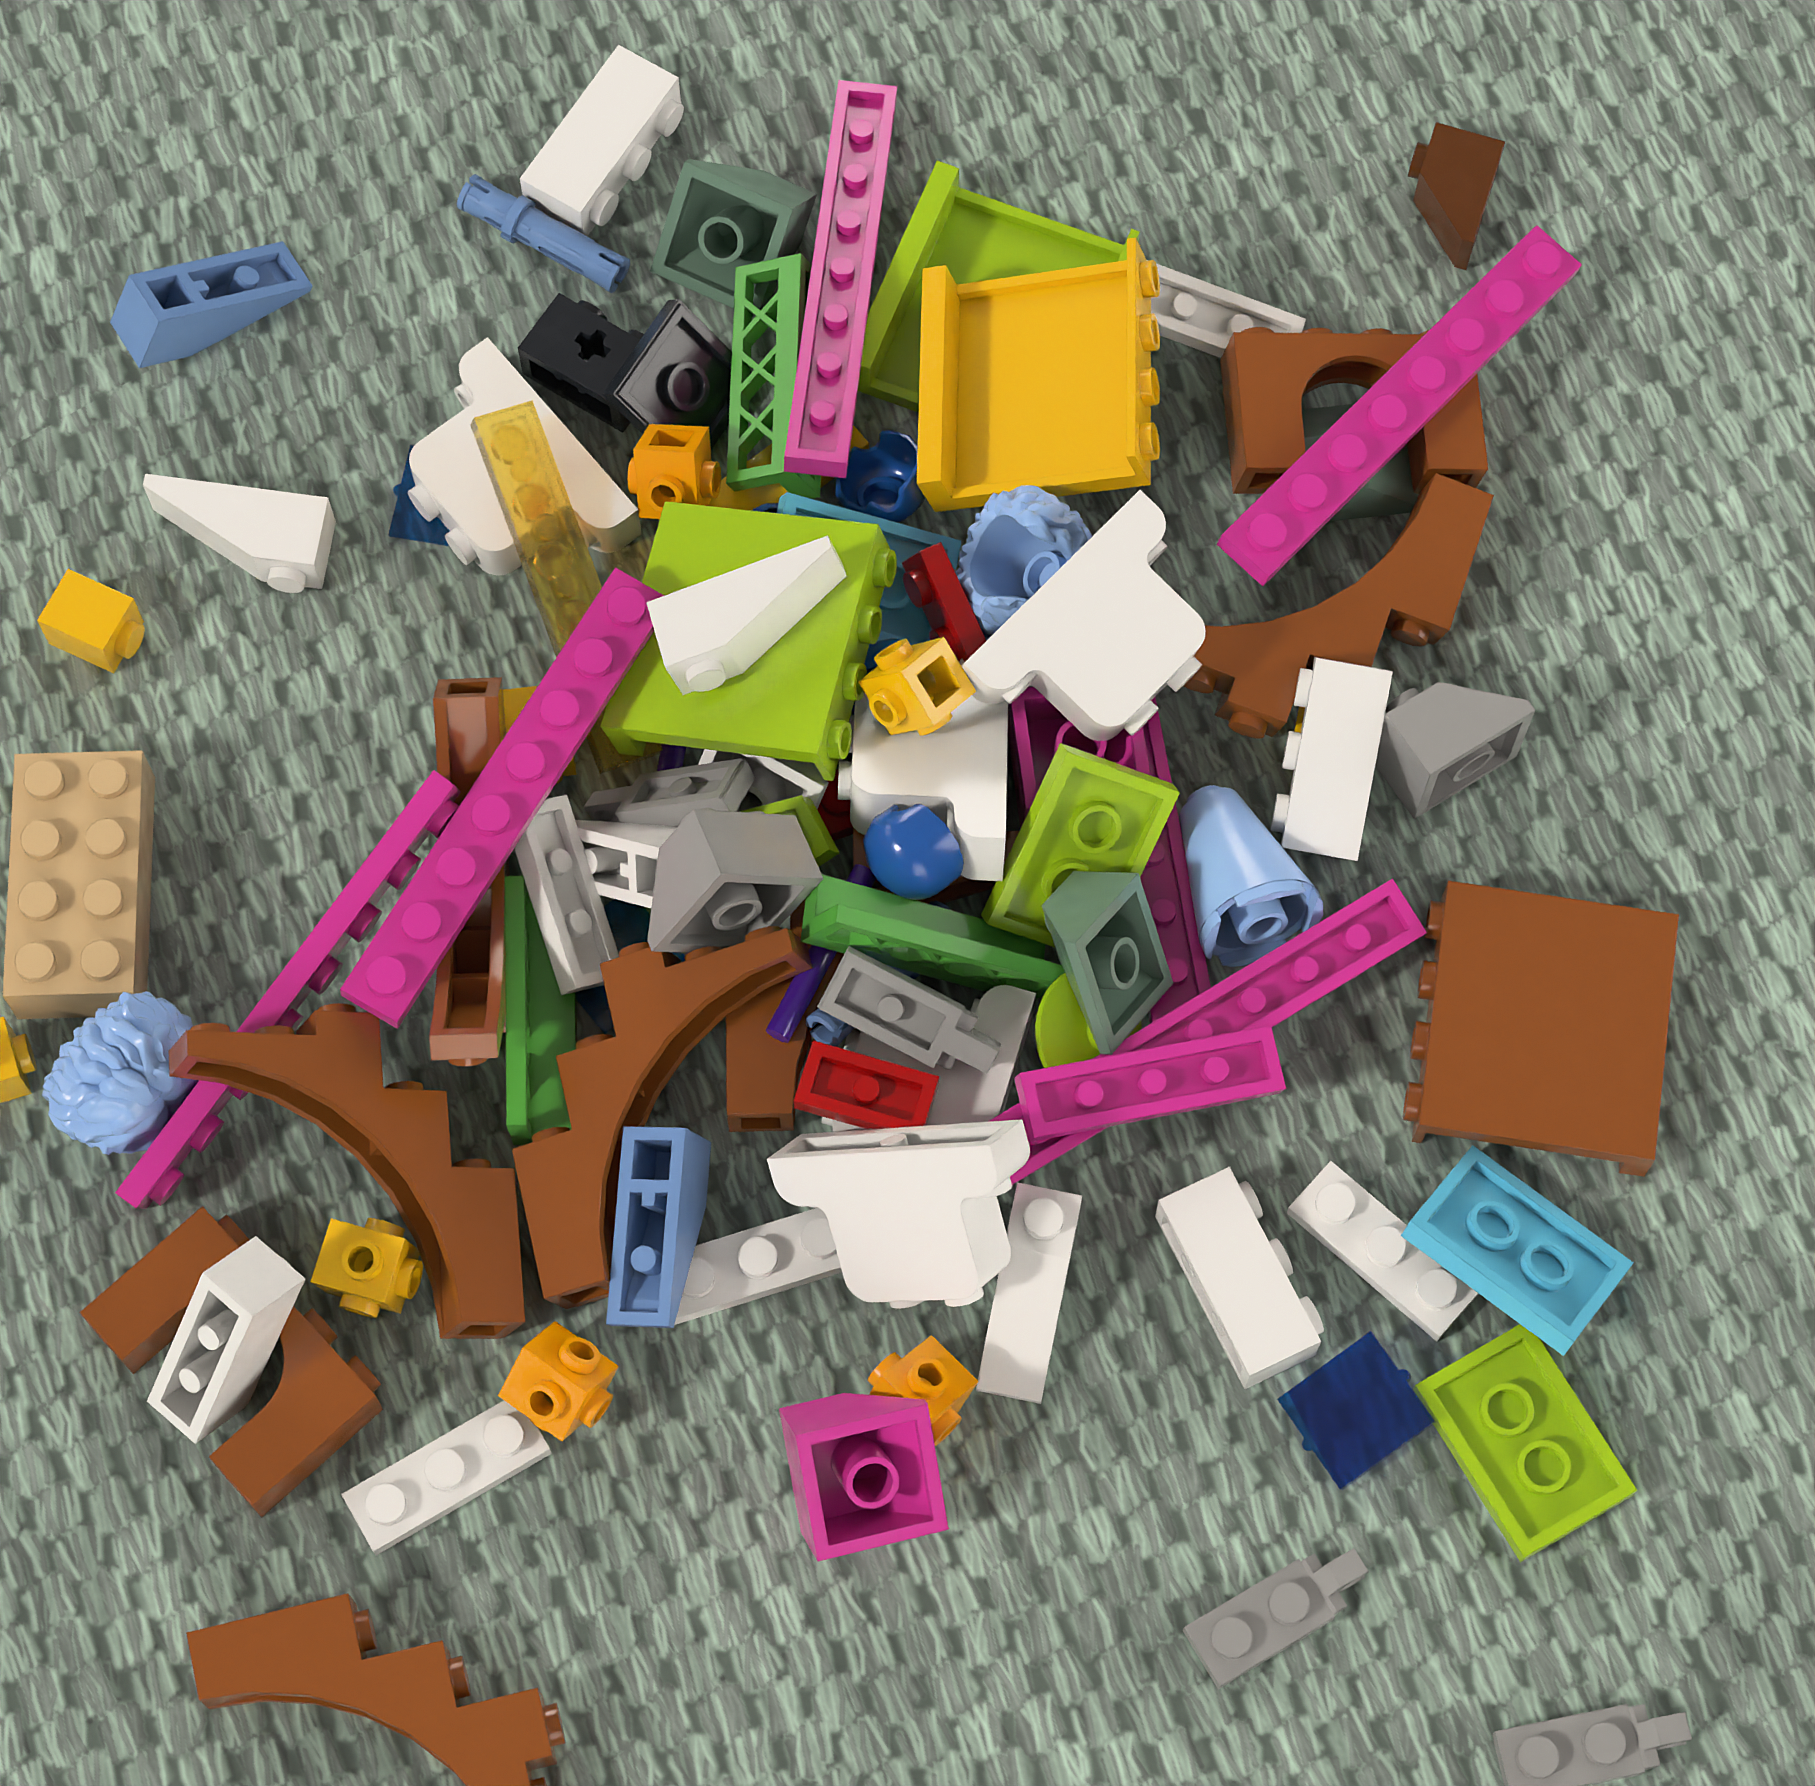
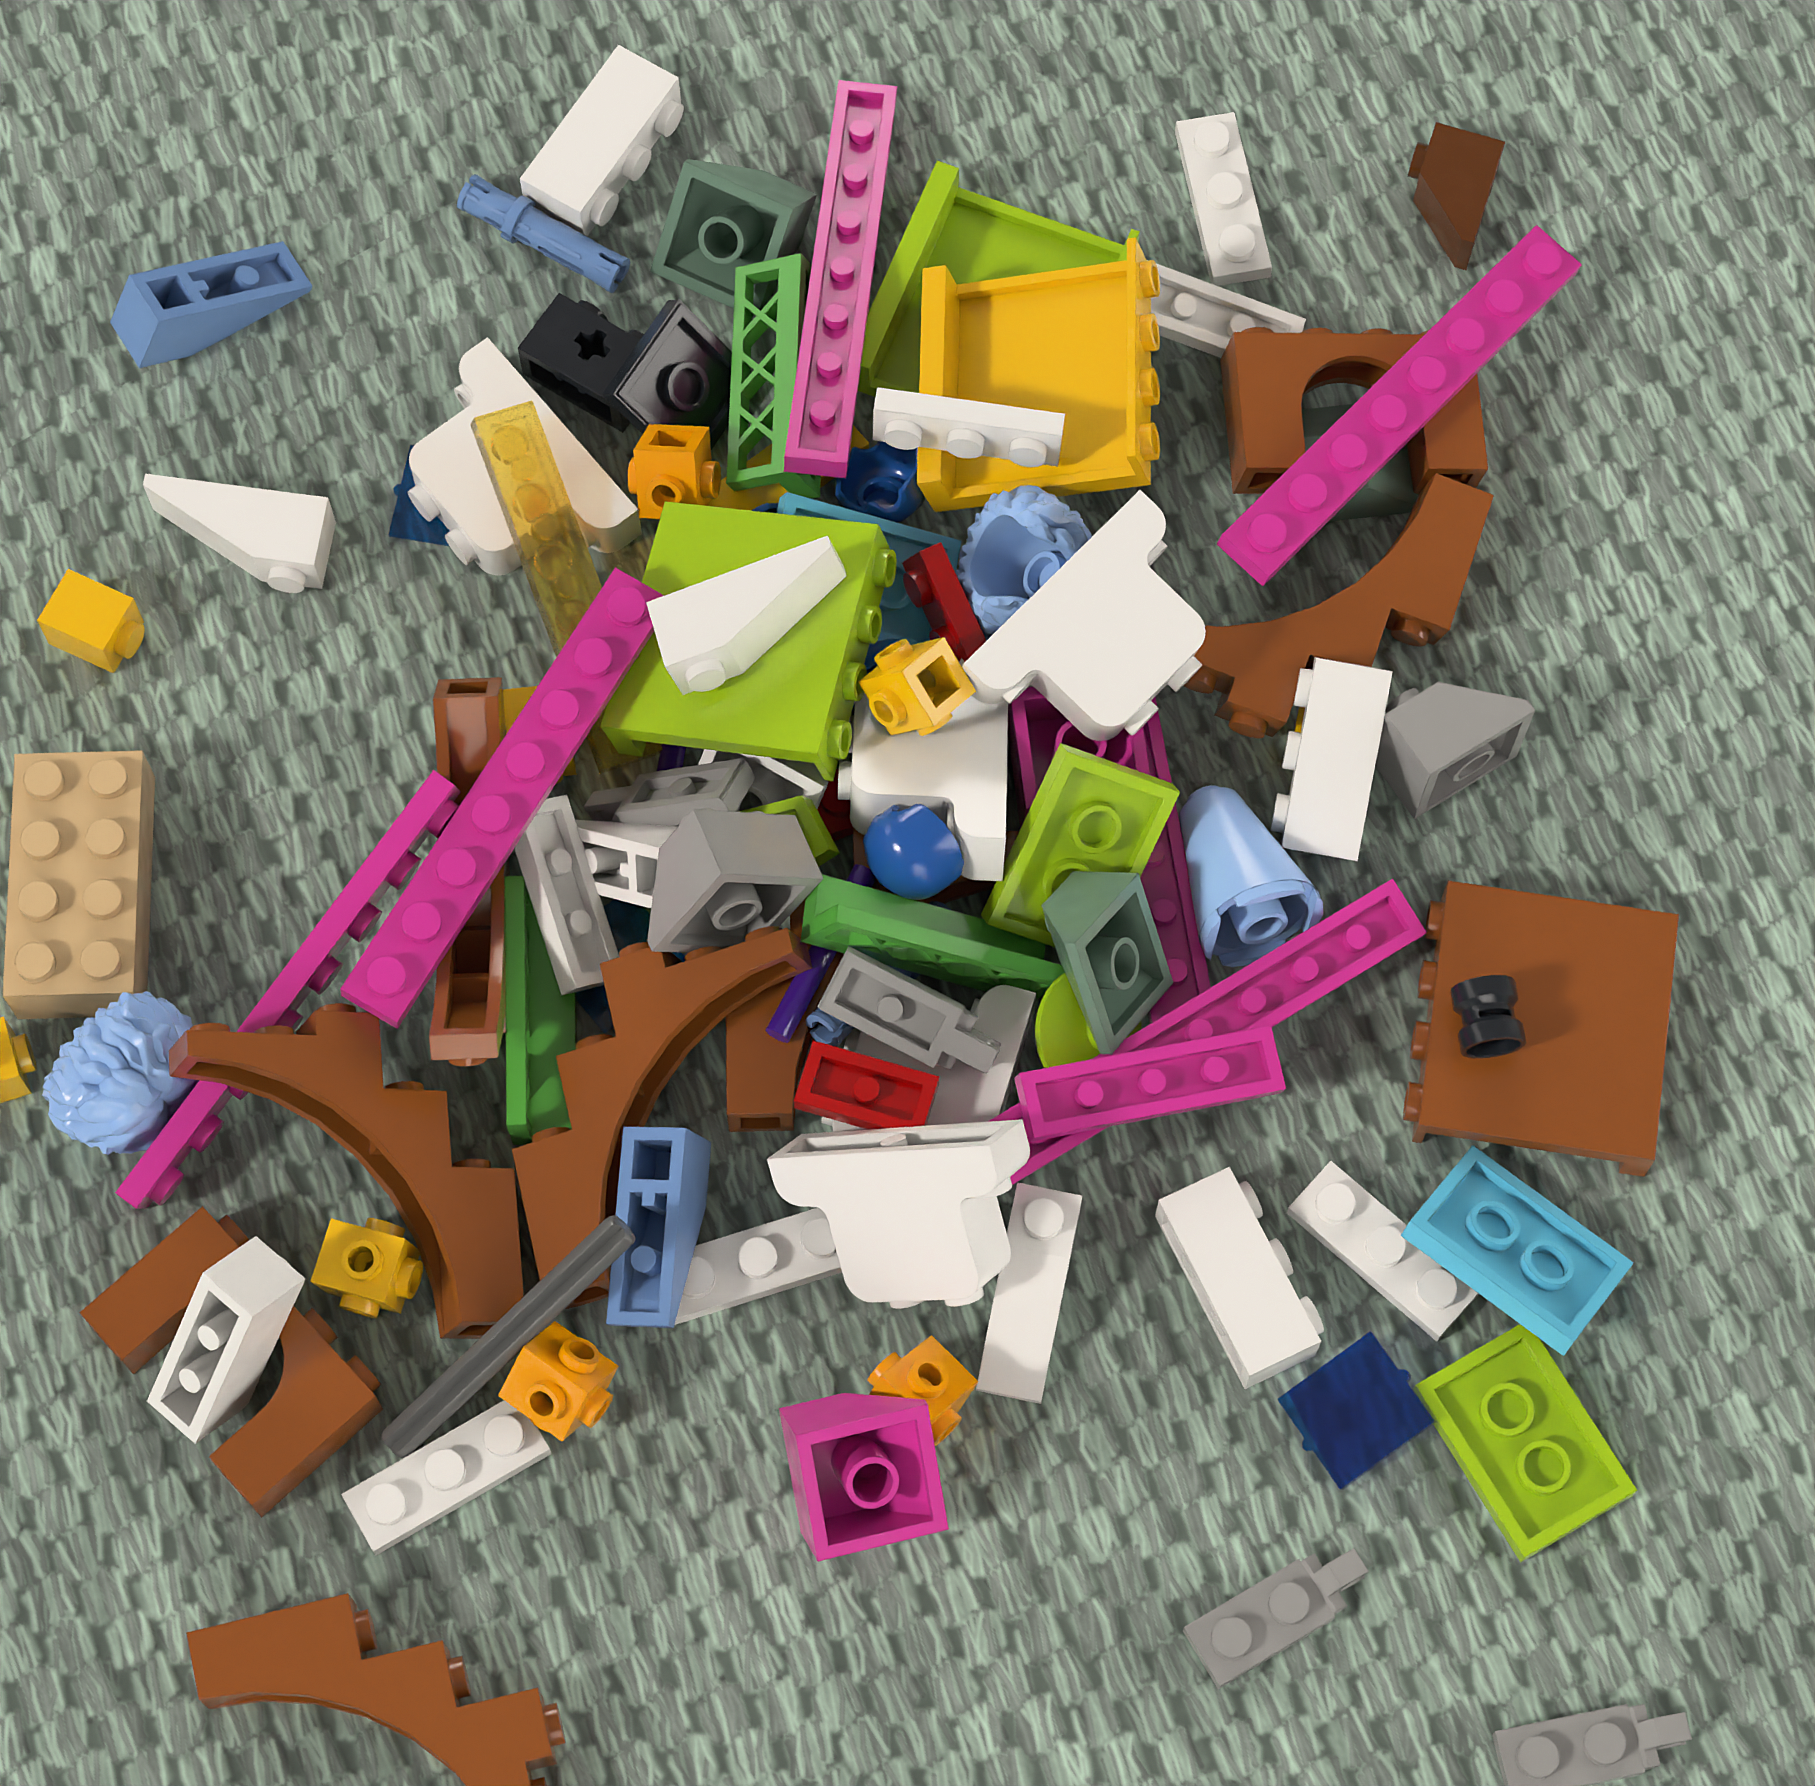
(508, 1336): none -> dark grey axle
(967, 427): none -> white plate
(1223, 199): none -> white plate
(1488, 1016): none -> black wheel

